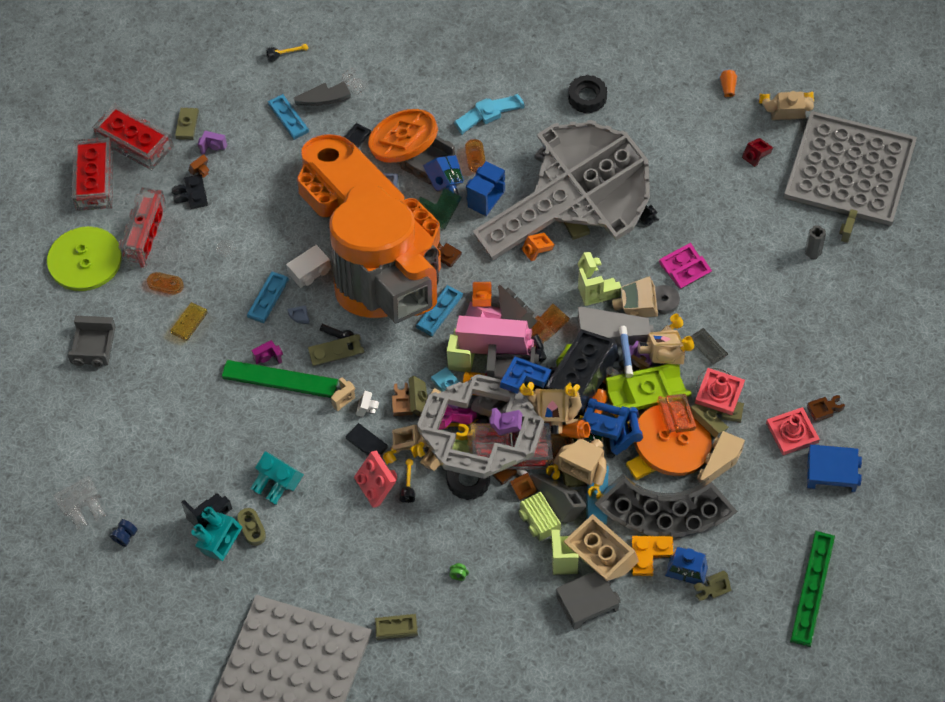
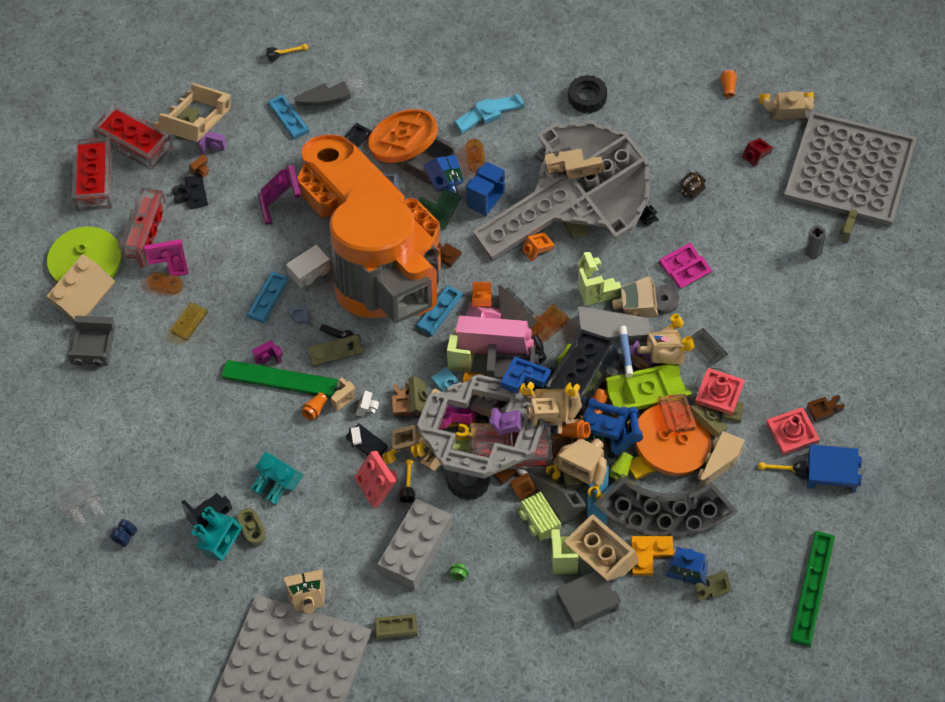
(80, 288): none -> tan slope
(169, 252): none -> dark pink plate
(201, 126): none -> tan hinge
(276, 188): none -> magenta plate
(306, 591): none -> tan torso
(314, 406): none -> orange cone
(355, 436): none -> white piece
(415, 544): none -> light grey brick
(542, 408): none -> tan bracket
(573, 163): none -> tan plate
(621, 466): none -> lime cone
(692, 184): none -> dark brown head
(798, 468): none -> hinge

